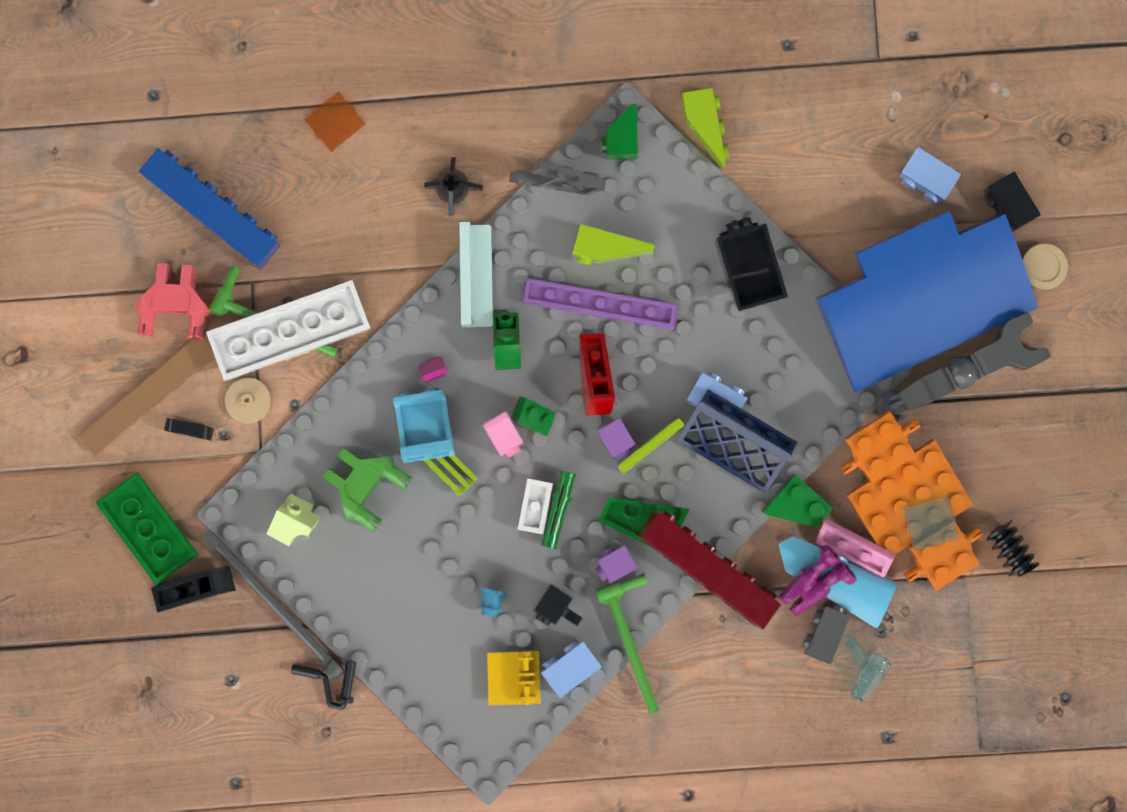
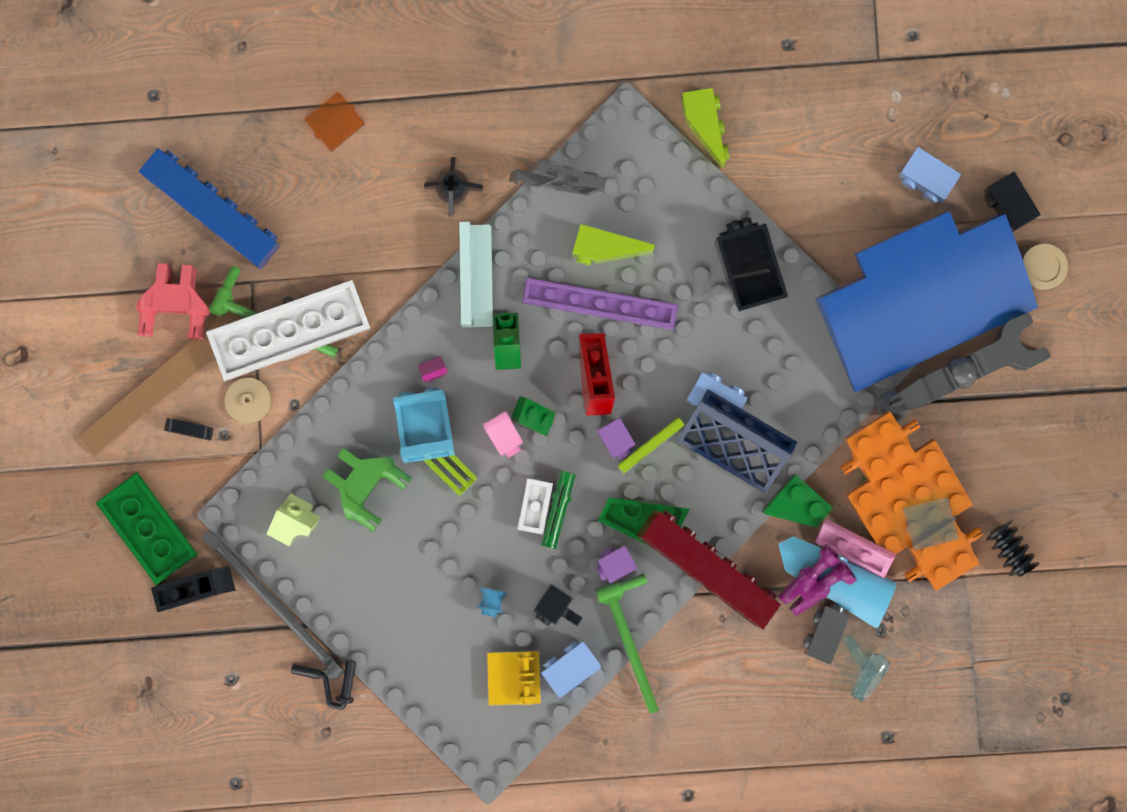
(622, 137): green slope -> none

